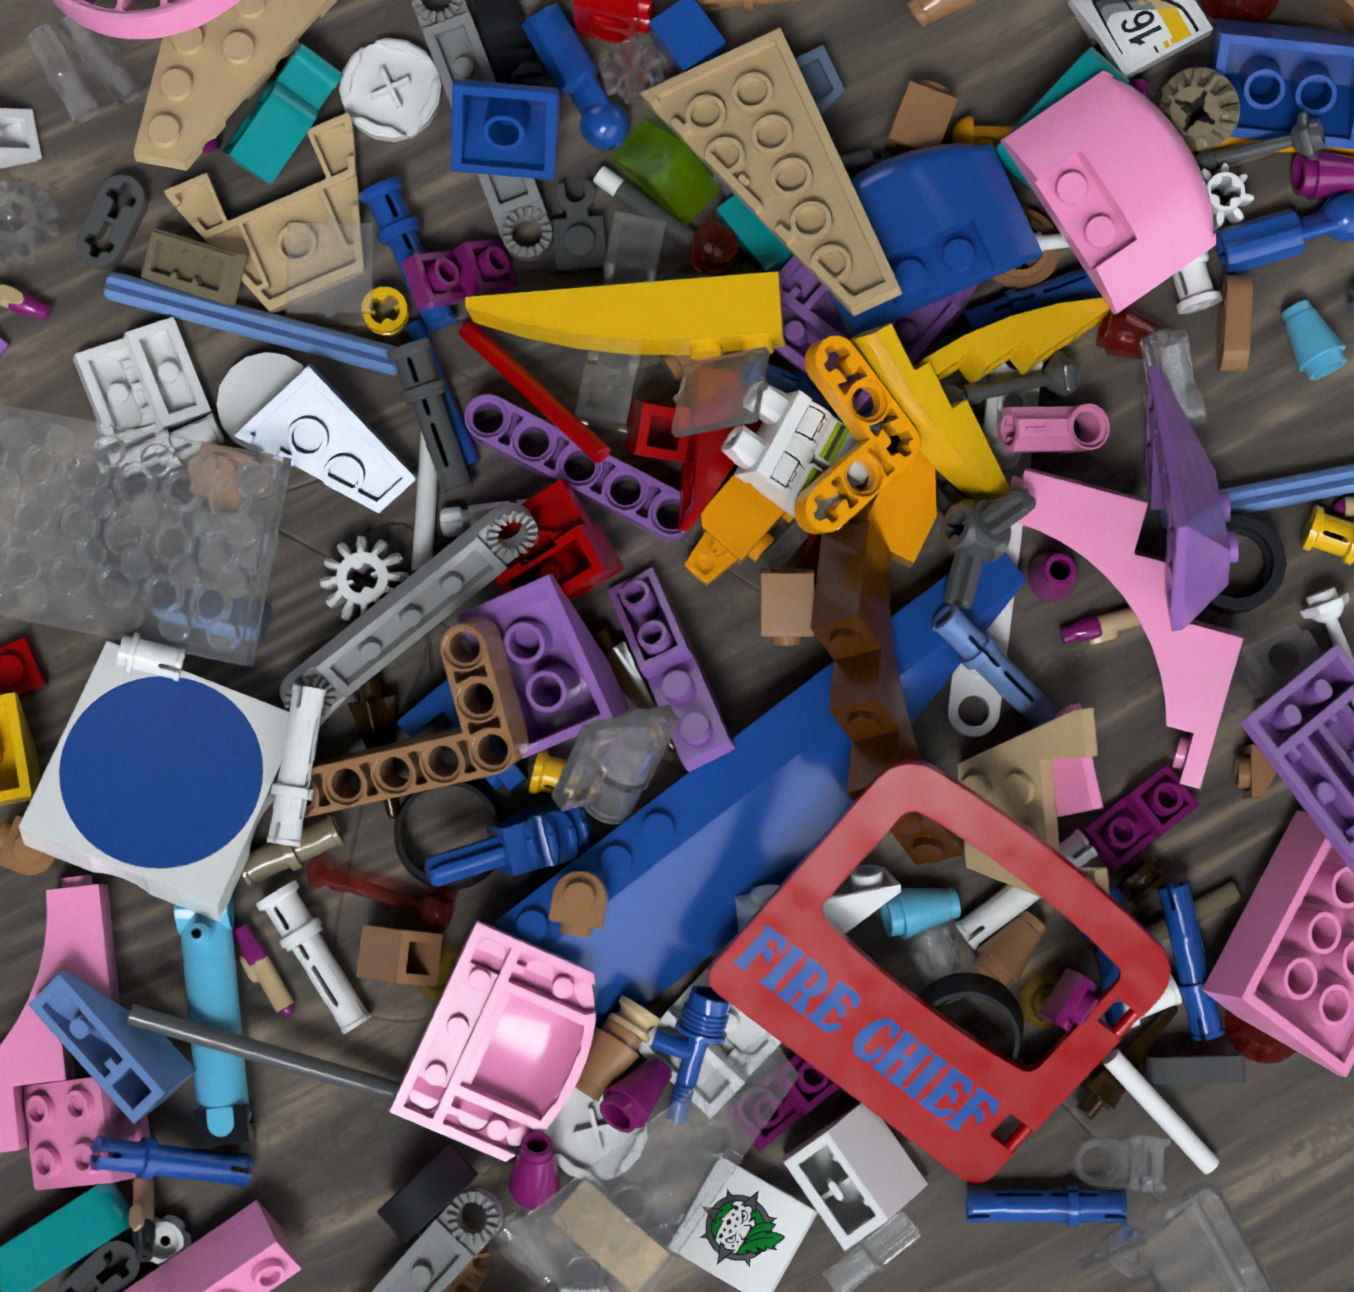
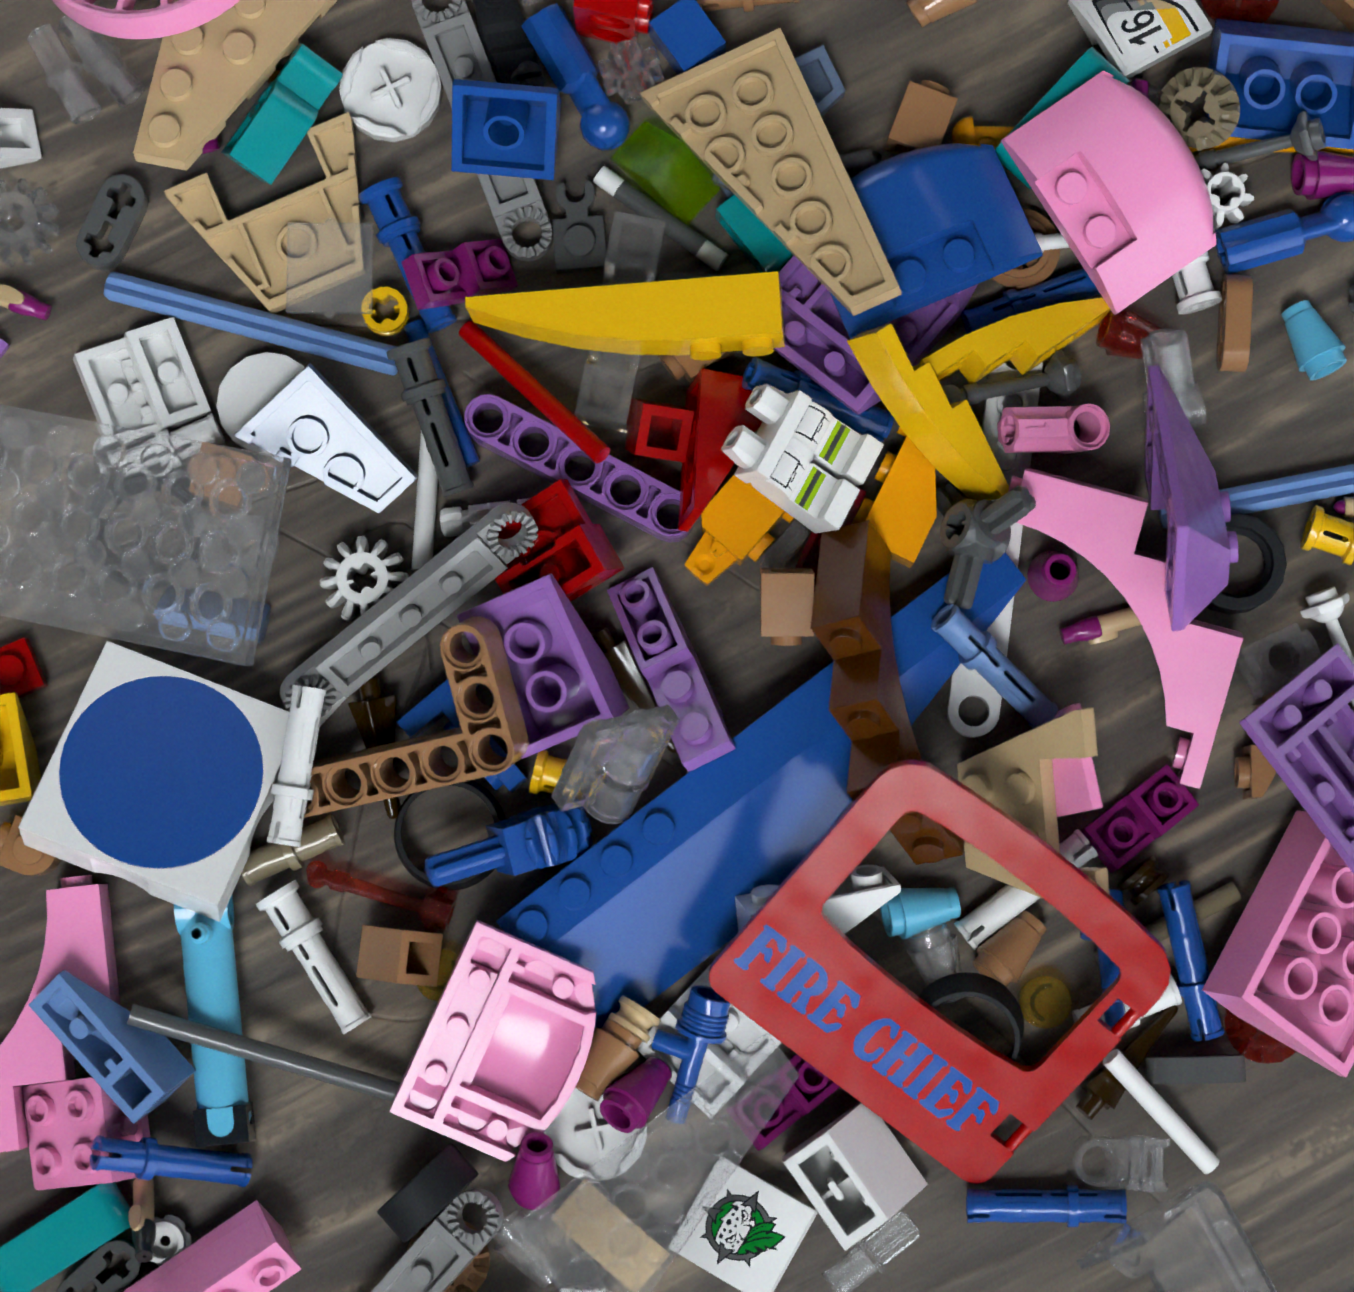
(150, 657): white pin -> none
(193, 266): dark tan plate -> none
(261, 969): piece -> none
(579, 903): medium nougat plate -> none
(717, 235): clear red bush -> none
(720, 392): clear piece -> none
(871, 445): light orange beam -> none
(1070, 1001): magenta slope -> none

